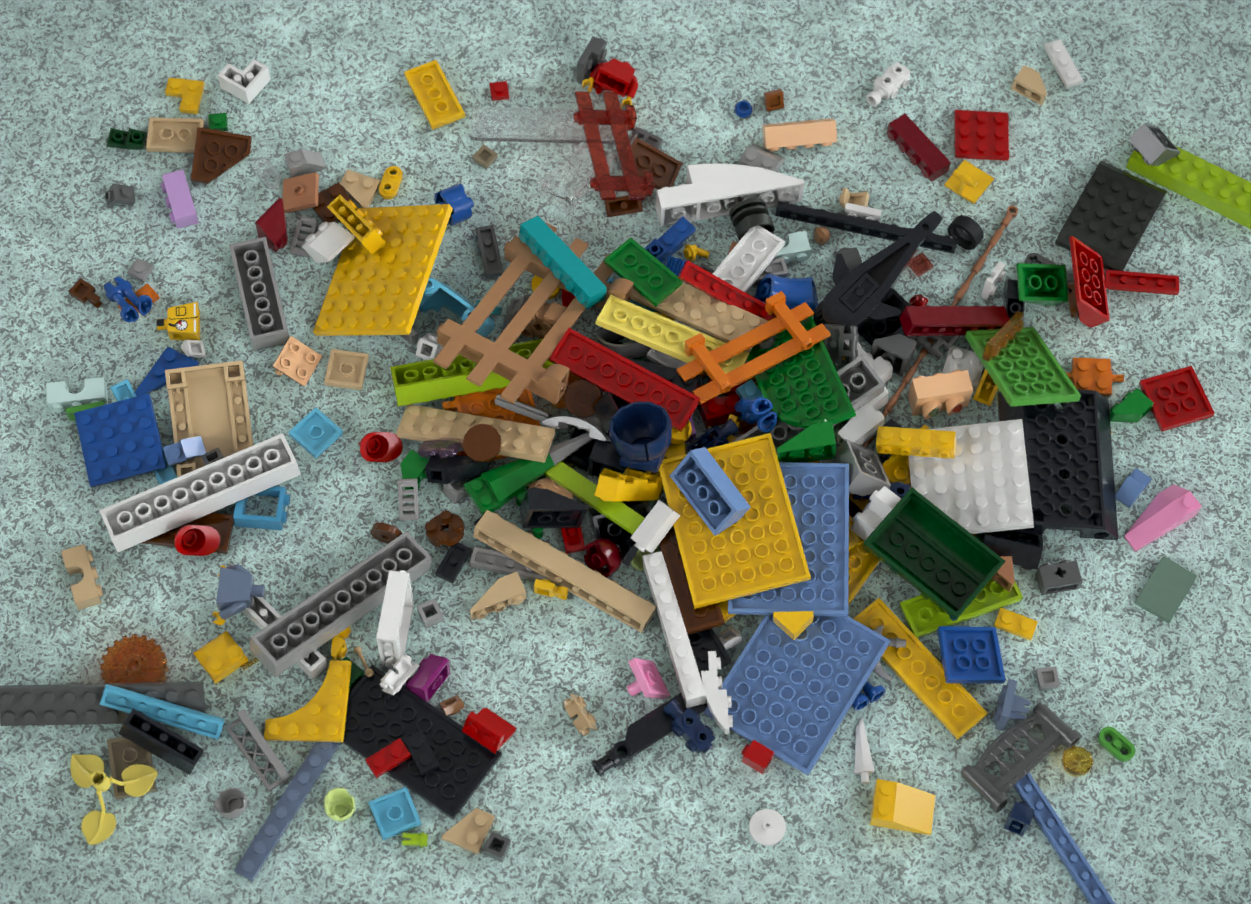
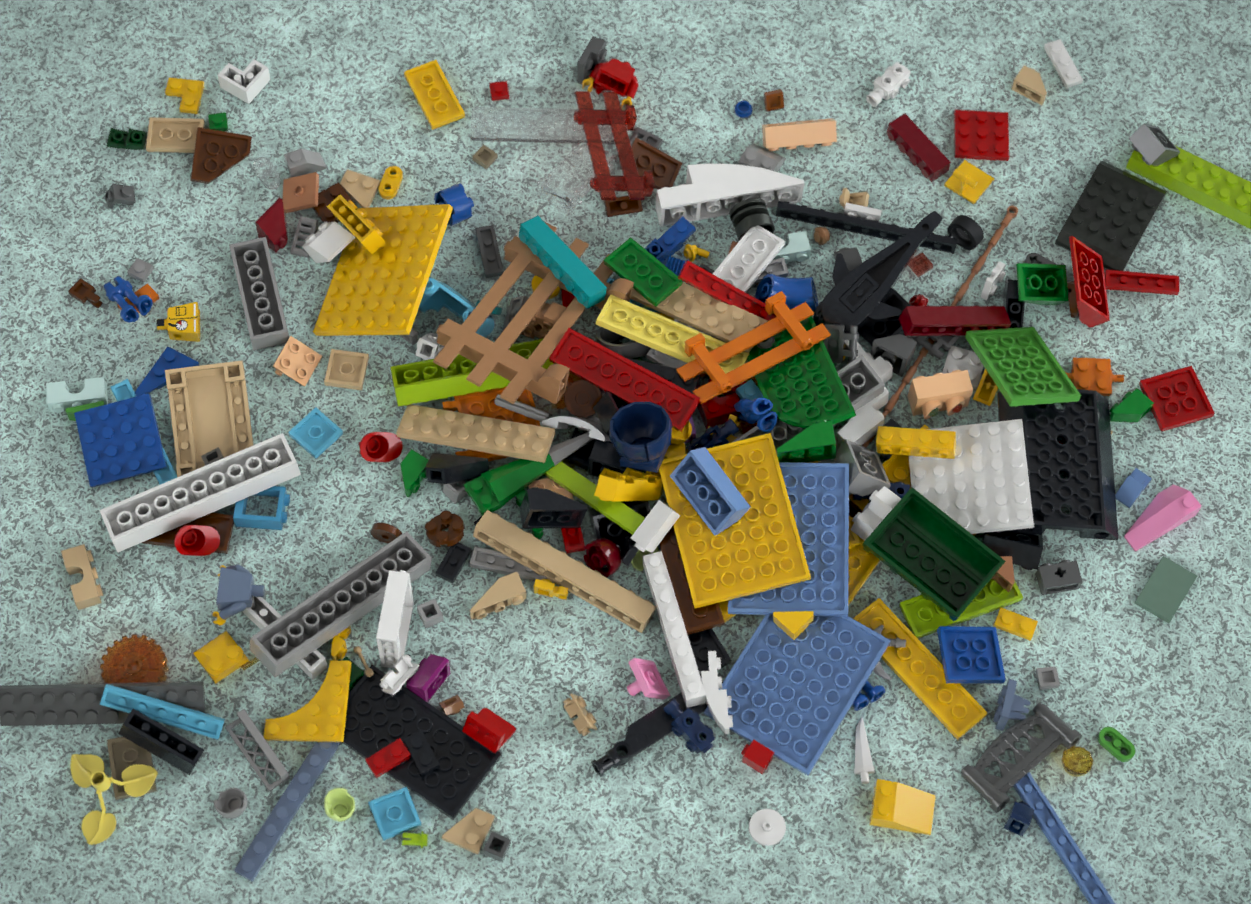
(179, 199): lavender brick -> none
(184, 450): medium blue slope -> none
(193, 348): white slope -> none
(408, 512): light grey slope -> none
(442, 446): slope -> none
(482, 443): reddish brown tile -> none
(730, 638): light grey plate -> none
(1002, 337): clear orange plate -> none

